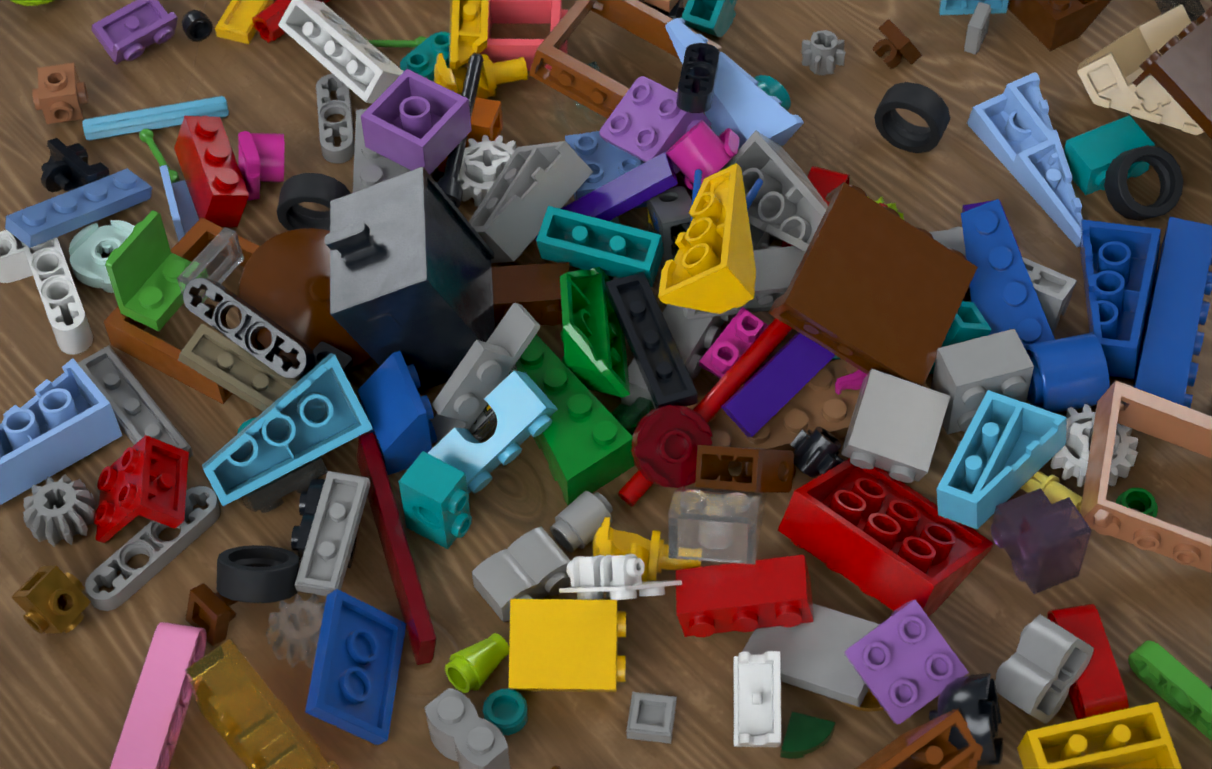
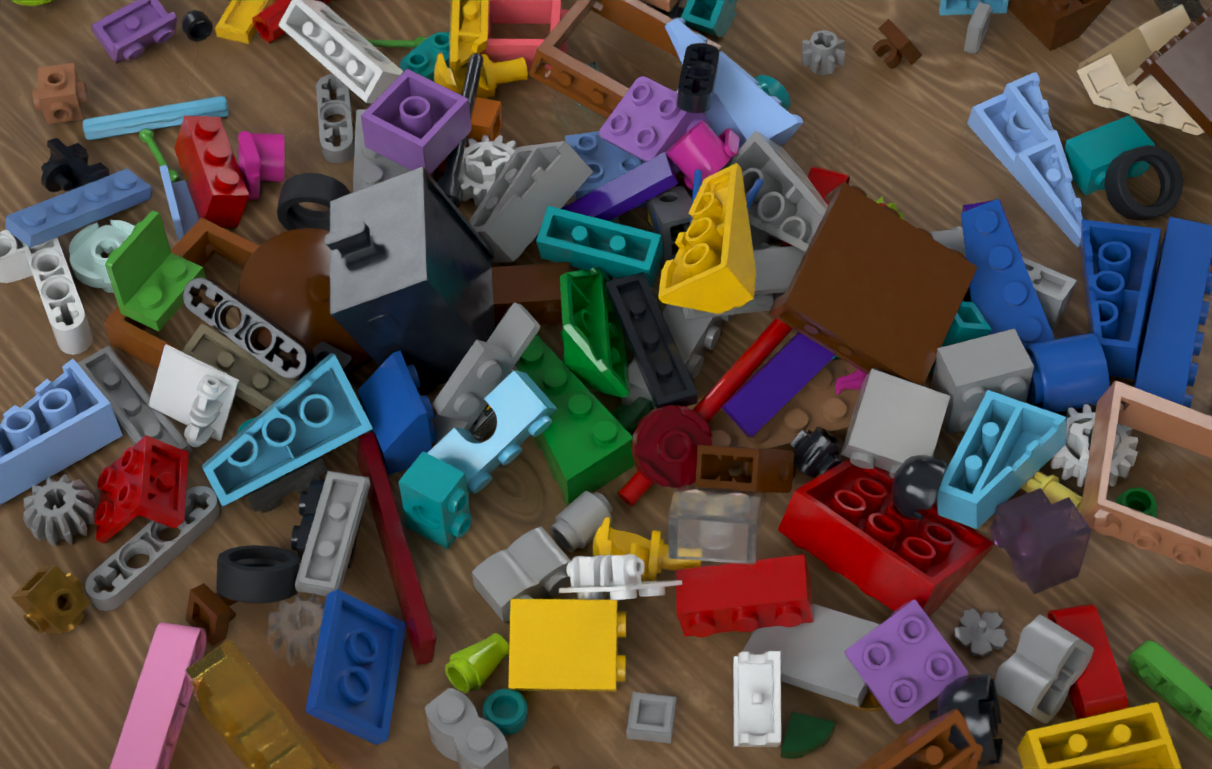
(193, 395): none -> white hinge
(215, 261): clear tile -> none
(732, 342): dark pink hips -> none
(917, 484): none -> black hair
(920, 101): black tyre -> none
(980, 632): none -> light grey plant

